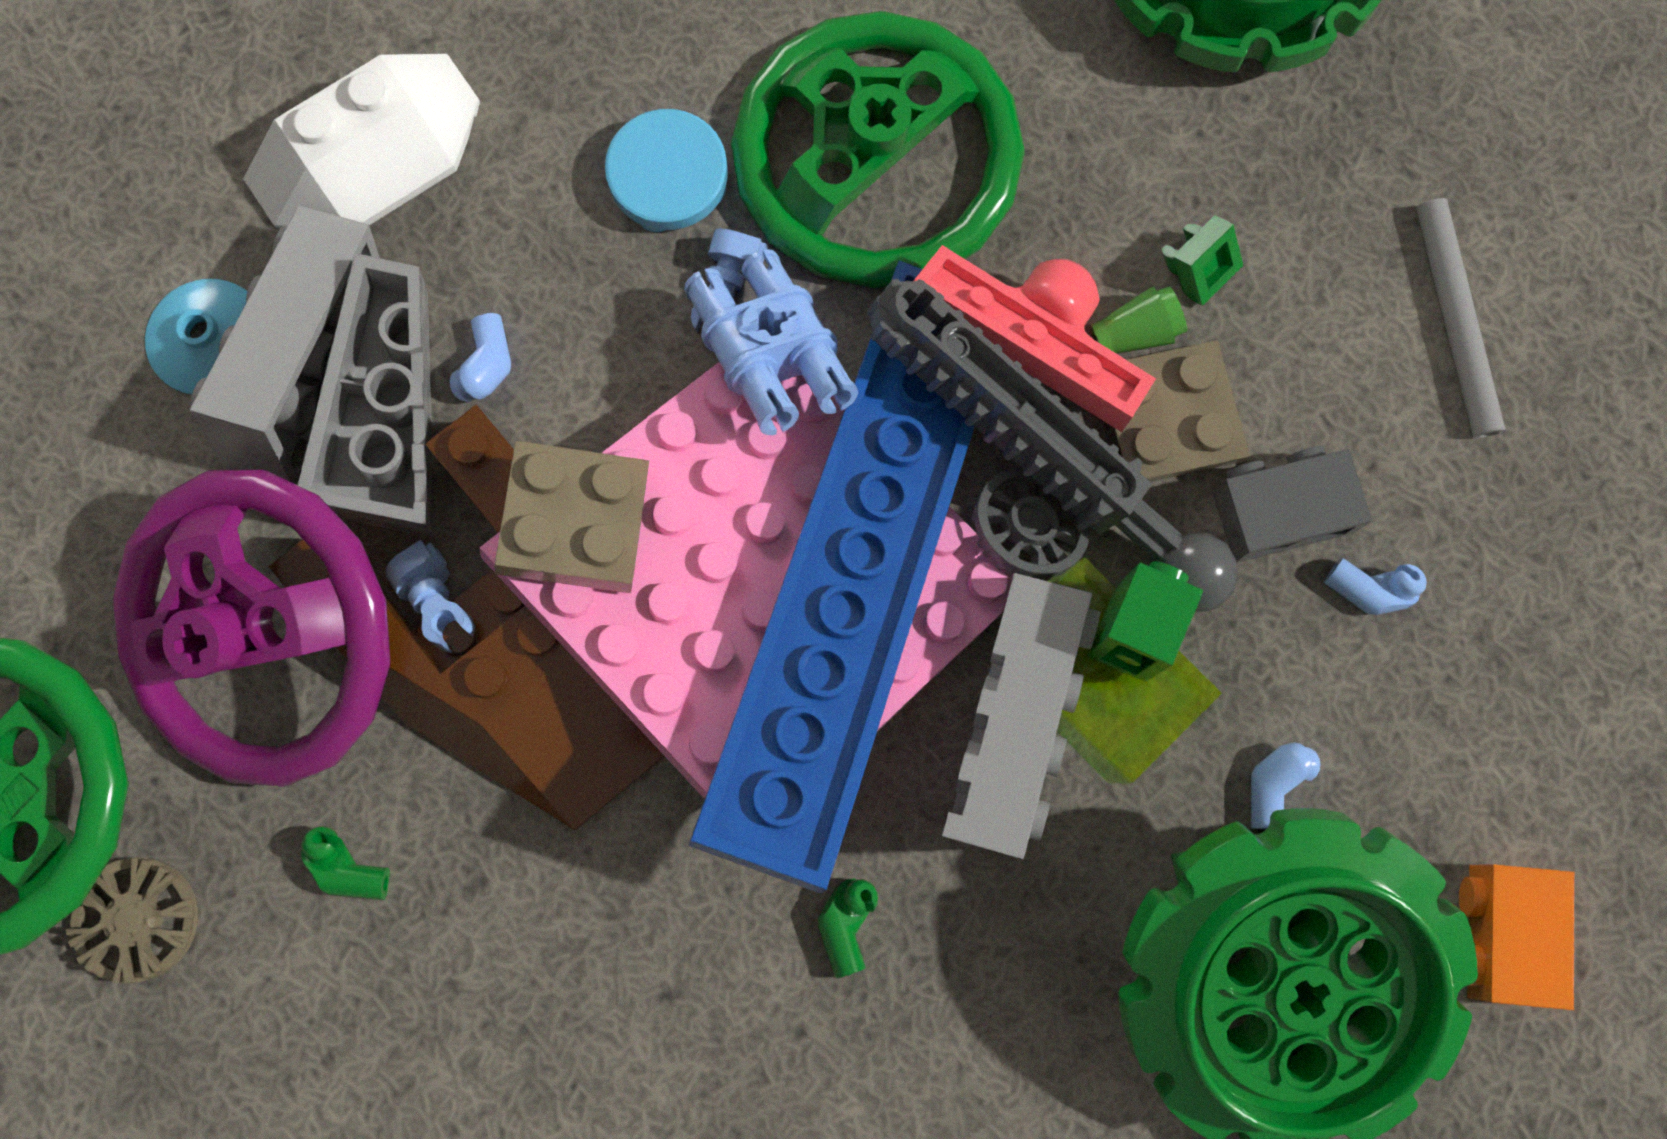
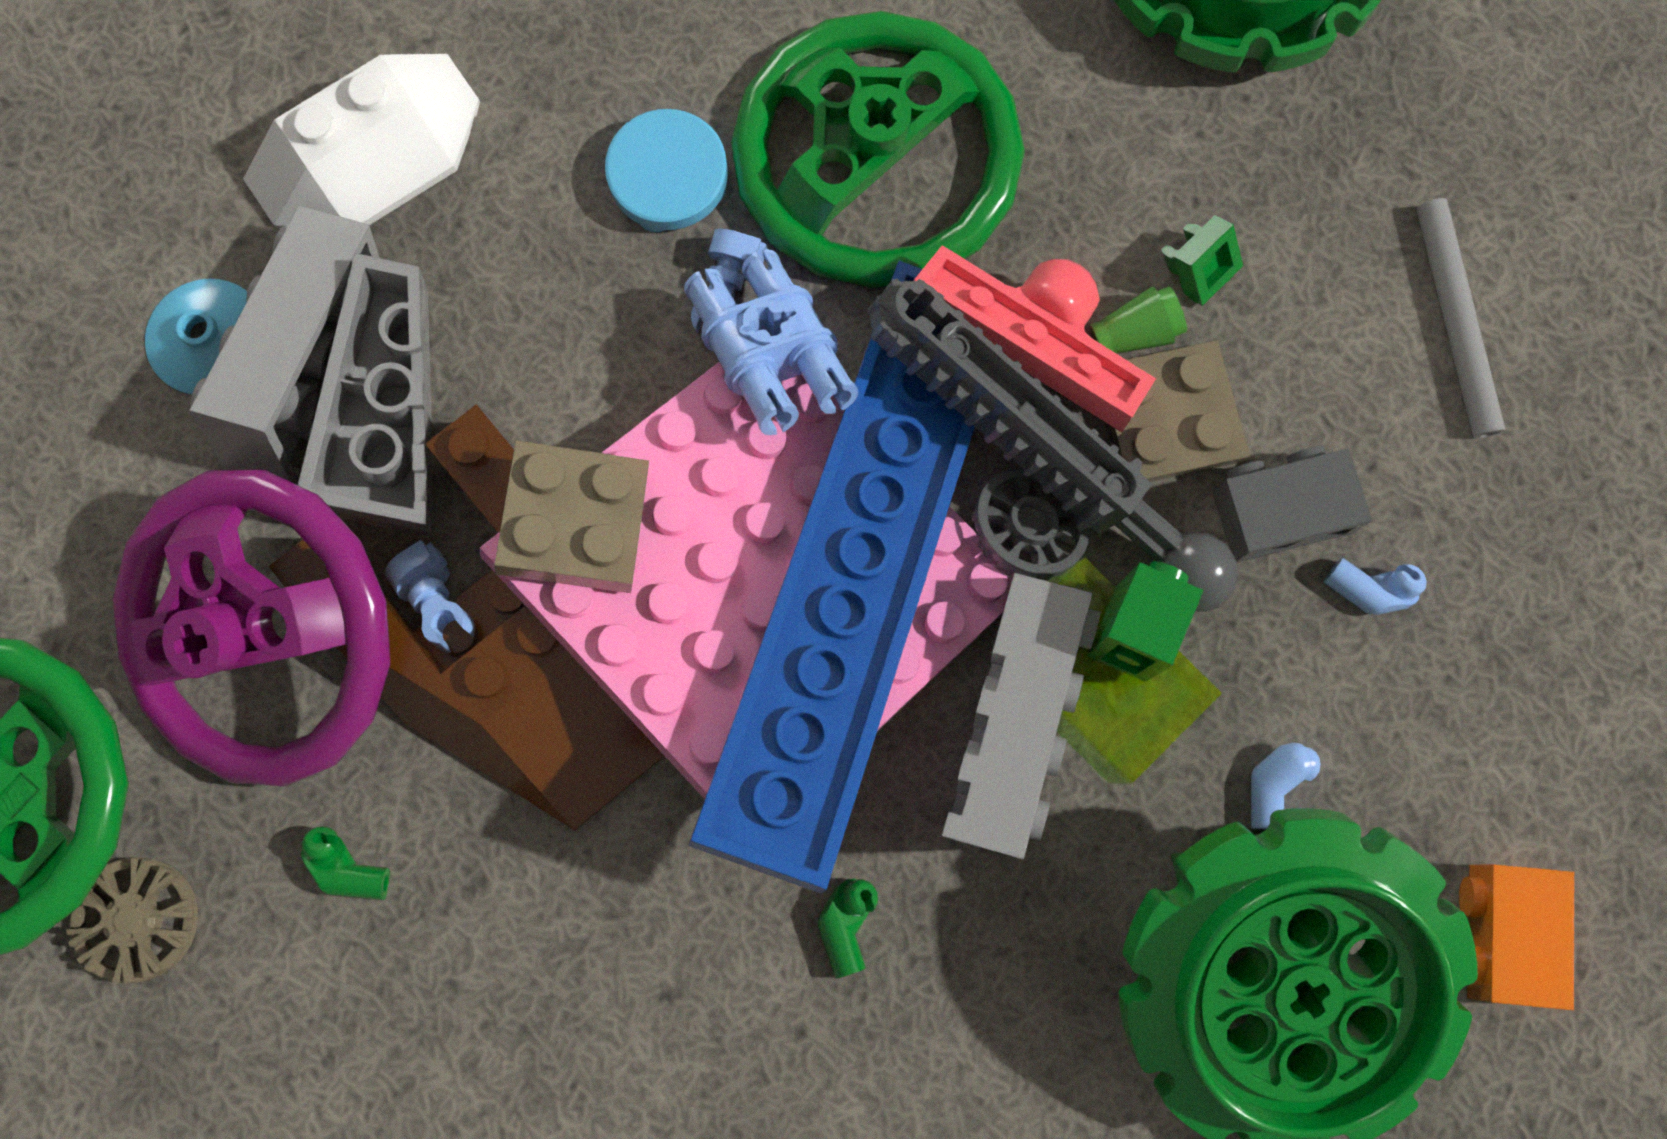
(487, 365): light blue arm -> none

